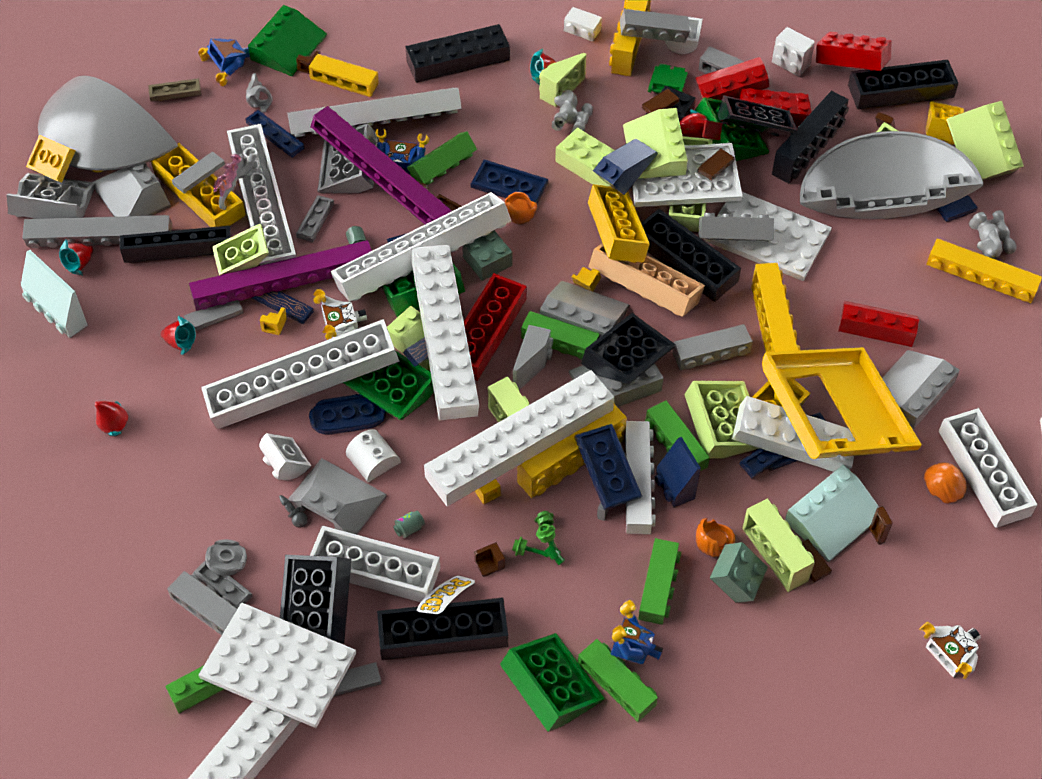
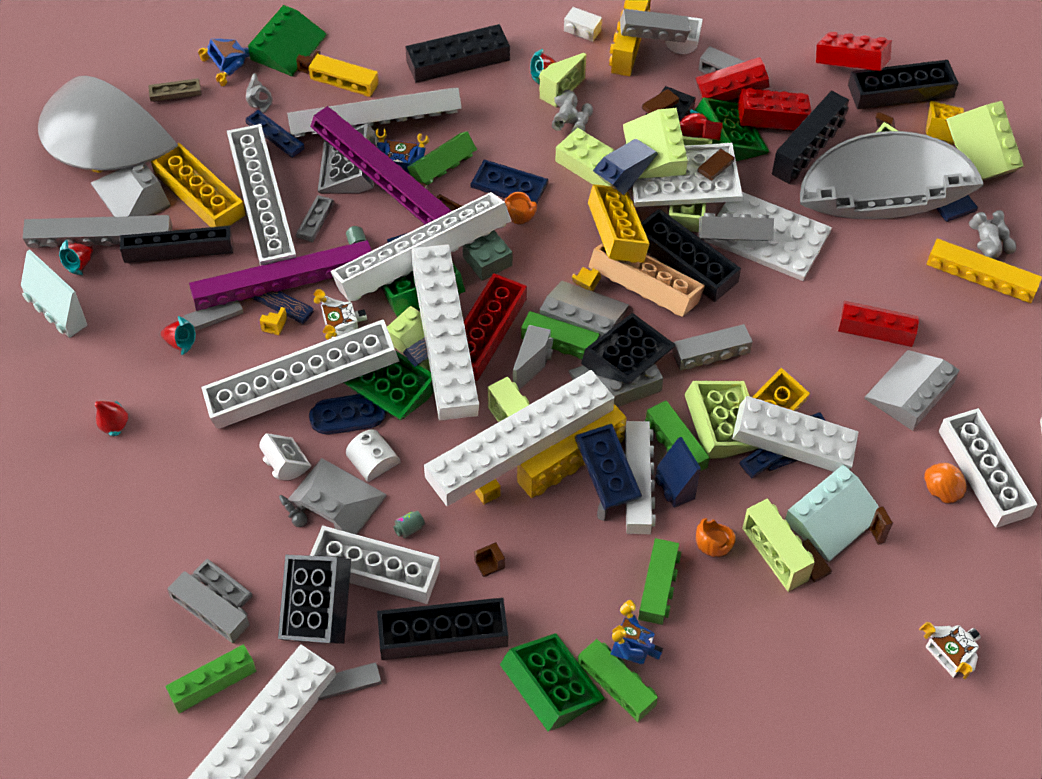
(46, 198): light grey piece -> none
(50, 158): yellow tile -> none
(198, 172): light grey tile -> none
(226, 557): light grey tile -> none
(235, 170): piece -> none
(241, 251): yellowish green slope -> none
(278, 664): white plate -> none
(444, 594): sticker -> none
(545, 534): bright green plant -> none
(665, 76): green plate -> none
(738, 572): sand green brick -> none
(756, 116): black slope -> none
(773, 309): yellow brick -> none
(793, 51): white brick -> none
(857, 393): yellow door -> none

